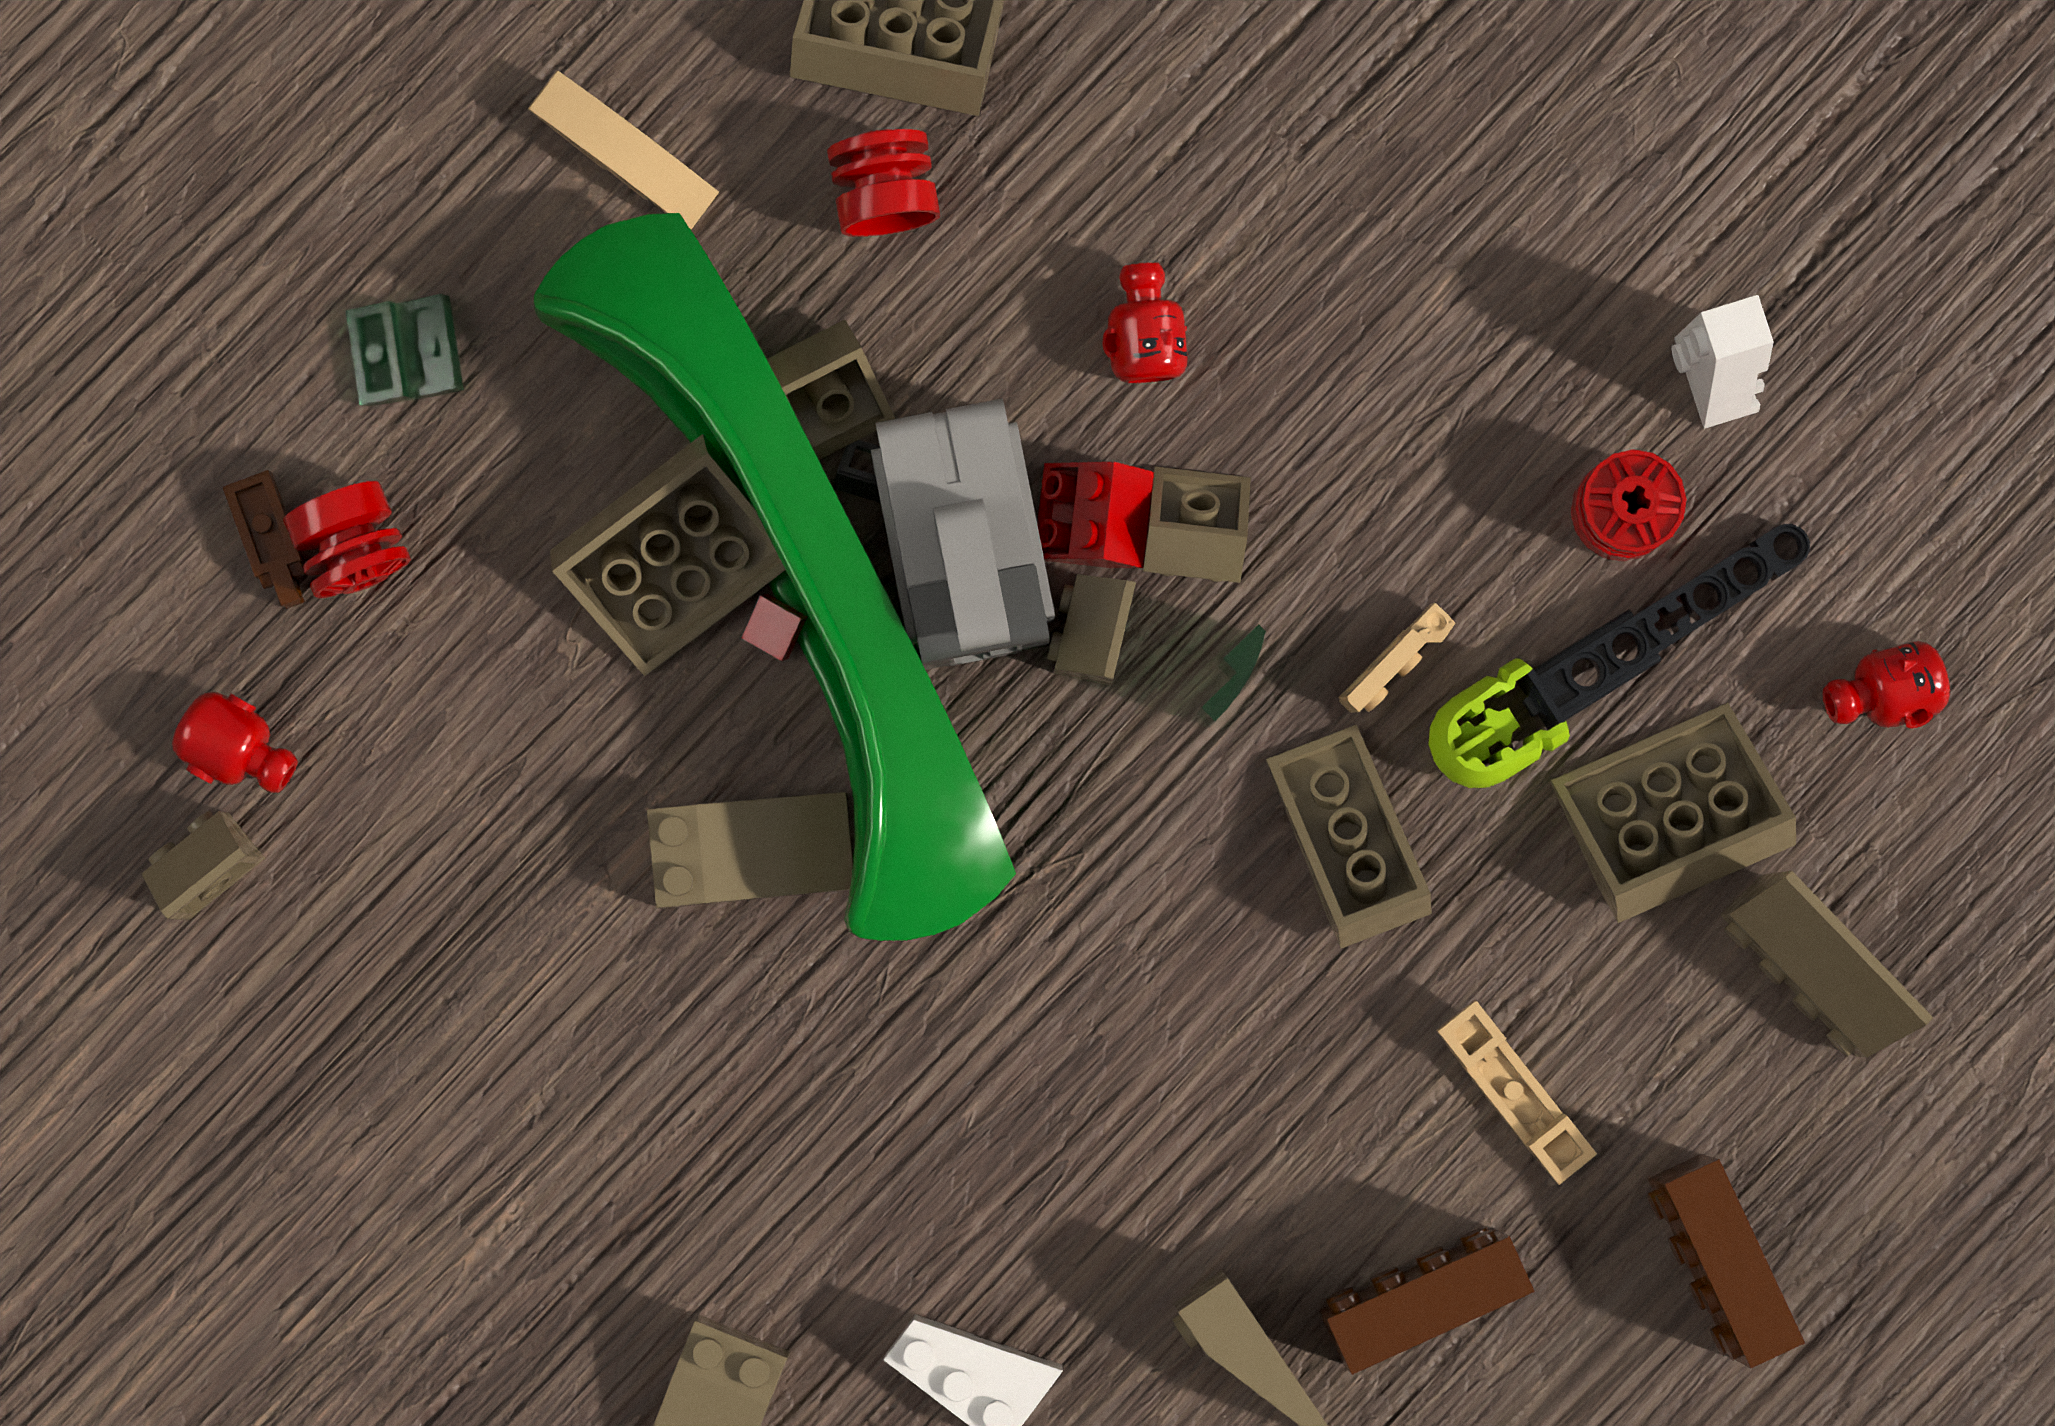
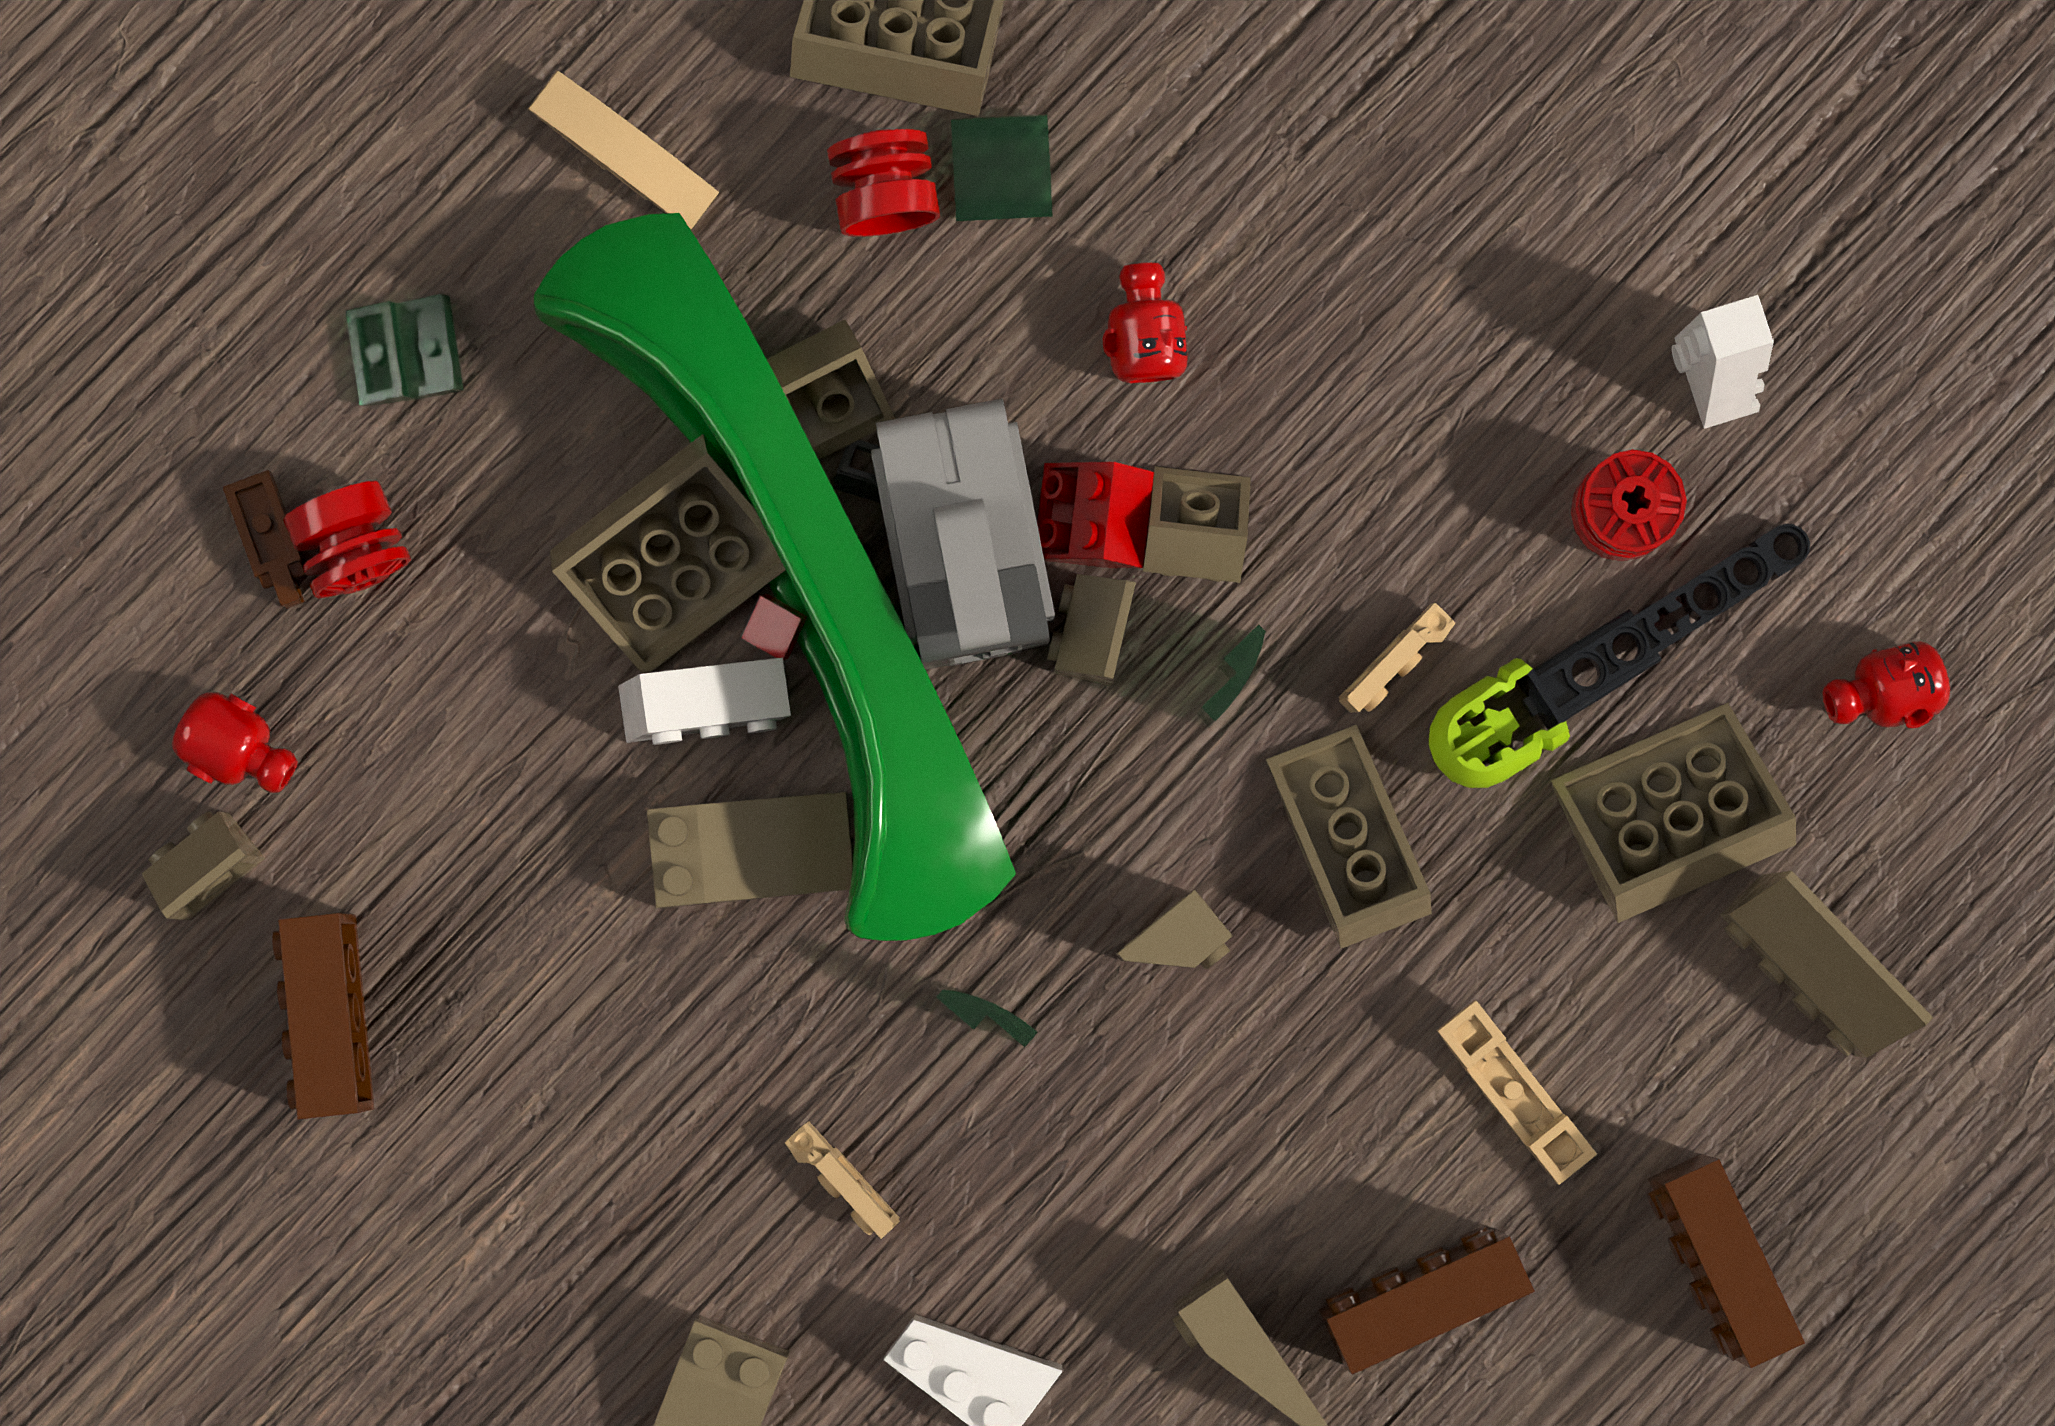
(324, 1015): none -> reddish brown brick
(704, 701): none -> white wedge
(842, 1178): none -> tan hinge
(973, 1010): none -> clear green slope
(1001, 167): none -> clear green slope
(1180, 937): none -> dark tan slope

